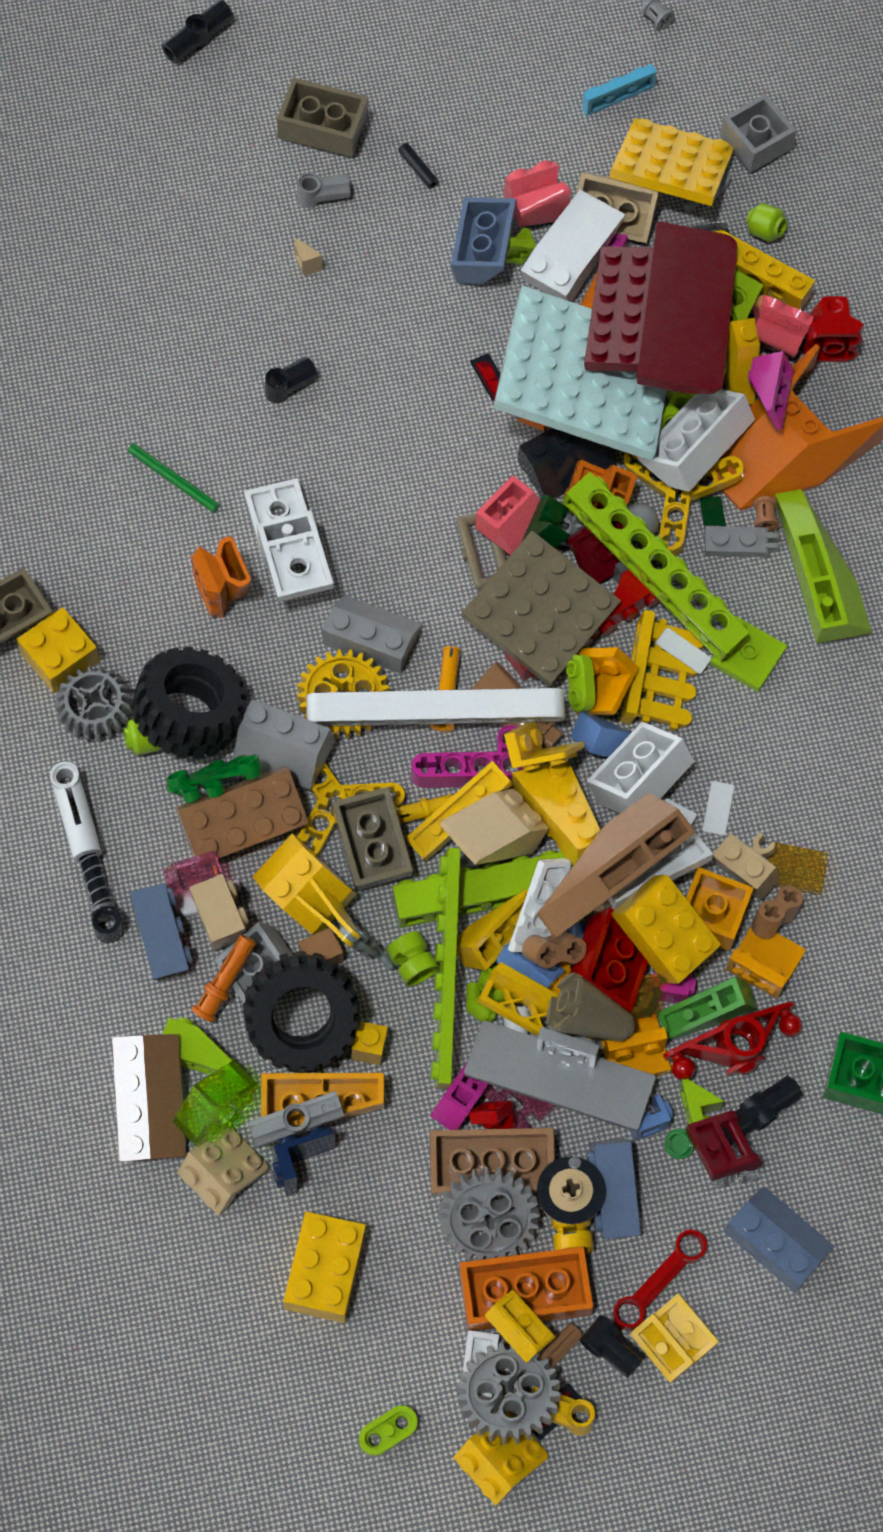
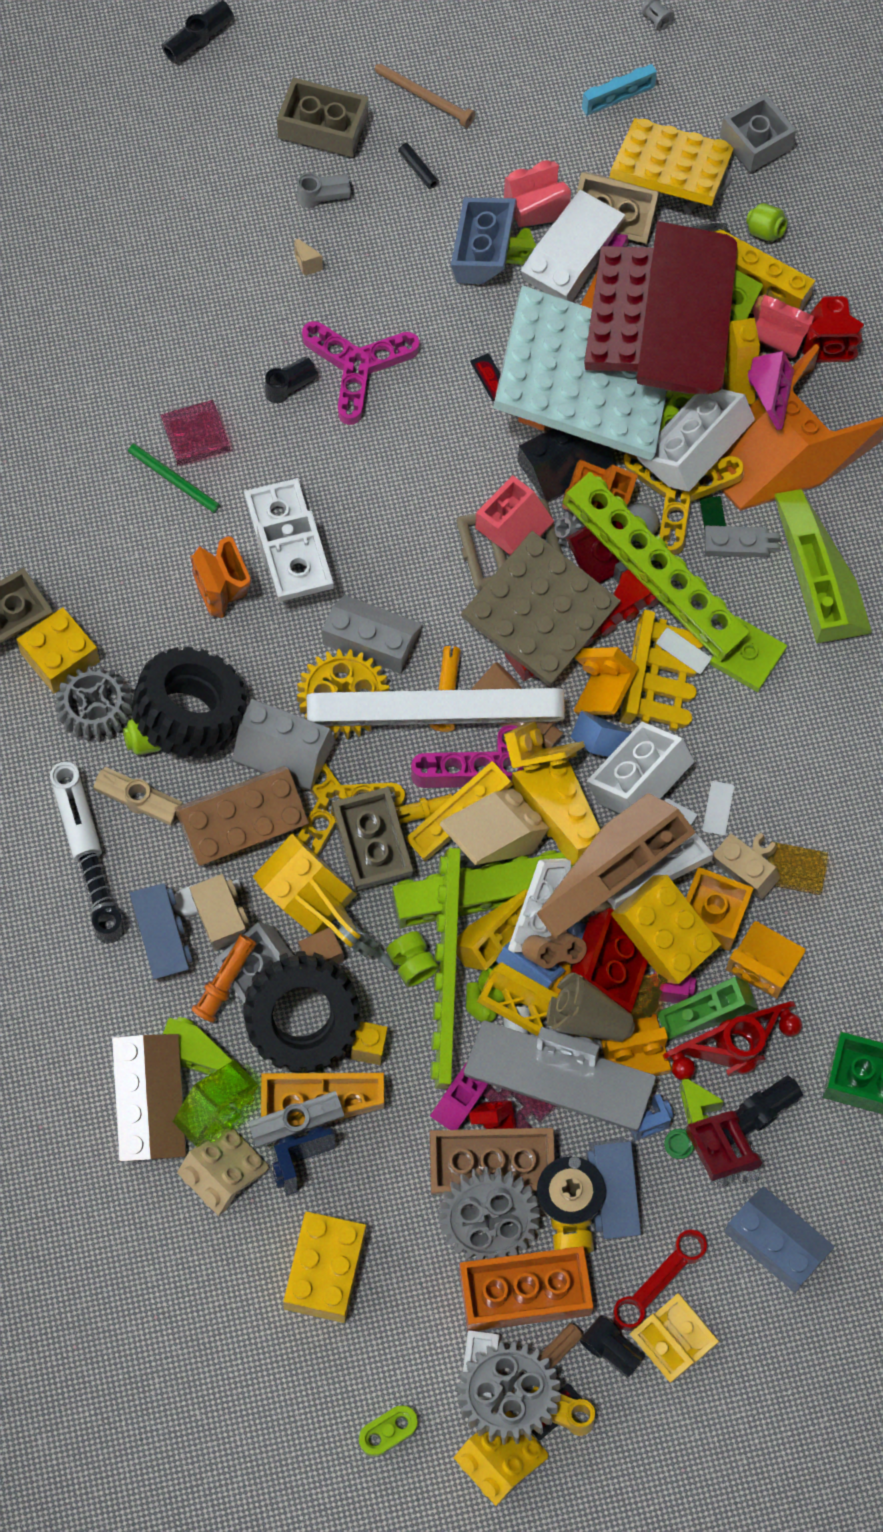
(123, 788): none -> tan piece
(181, 782): green plant -> none
(191, 872): clear pink slope -> none
(195, 432): none -> clear pink plate
(351, 353): none -> dark pink piece
(465, 116): none -> medium nougat bar
(519, 1326): yellow slope -> none
(547, 521): dark green slope -> none
(581, 683): lime plate -> none
(766, 513): nougat bush -> none
(777, 912): medium nougat axle -> none

